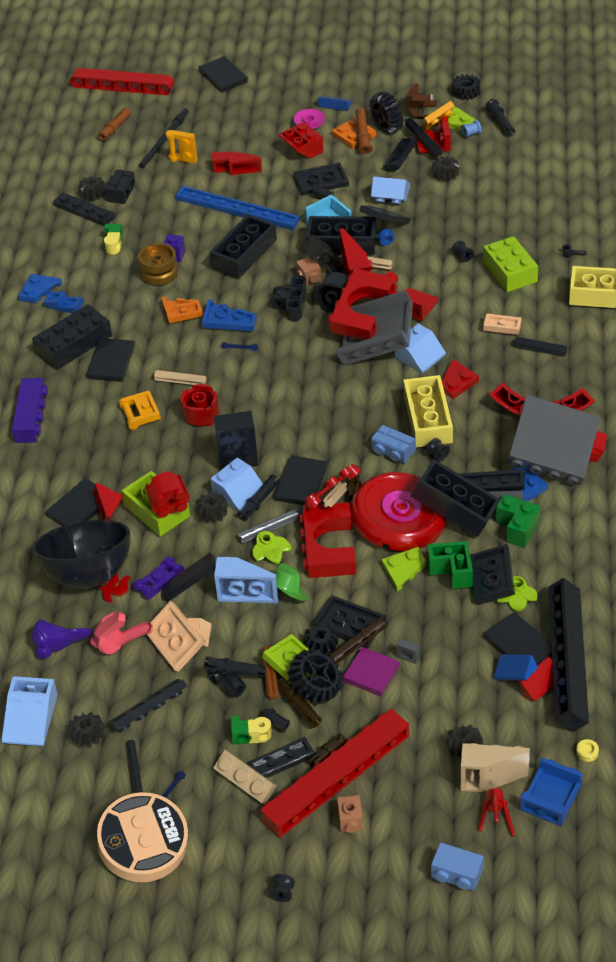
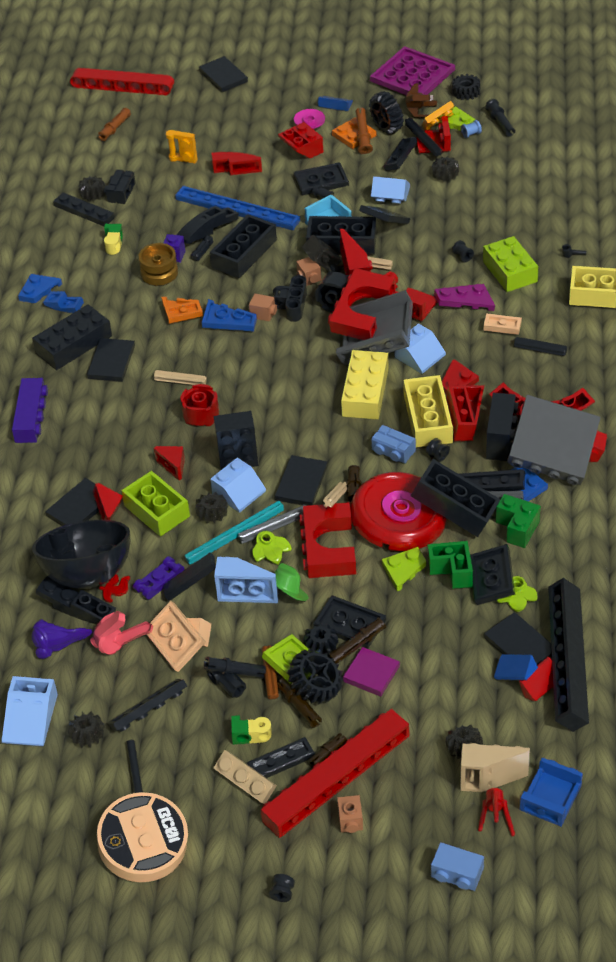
(74, 603): none -> black slope
(145, 406): light orange plate -> none
(167, 494): red brick -> none
(171, 459): none -> red slope
(178, 120): black bar -> none
(180, 776): clear blue hinge -> none
(202, 248): none -> black axle
(205, 222): none -> black slope
(232, 533): none -> teal axle
(253, 503): black pin -> none
(254, 347): clear blue hinge -> none
(263, 306): none -> nougat brick
(276, 719): black pin -> none
(315, 498): red plant -> none
(365, 384): none -> light yellow brick
(385, 237): blue tile -> none
(408, 651): dark grey plate -> none
(412, 67): none -> magenta piece
(464, 409): none -> red wedge
(468, 295): none -> magenta wing
(501, 426): none -> black brick
(587, 750): light yellow tile -> none

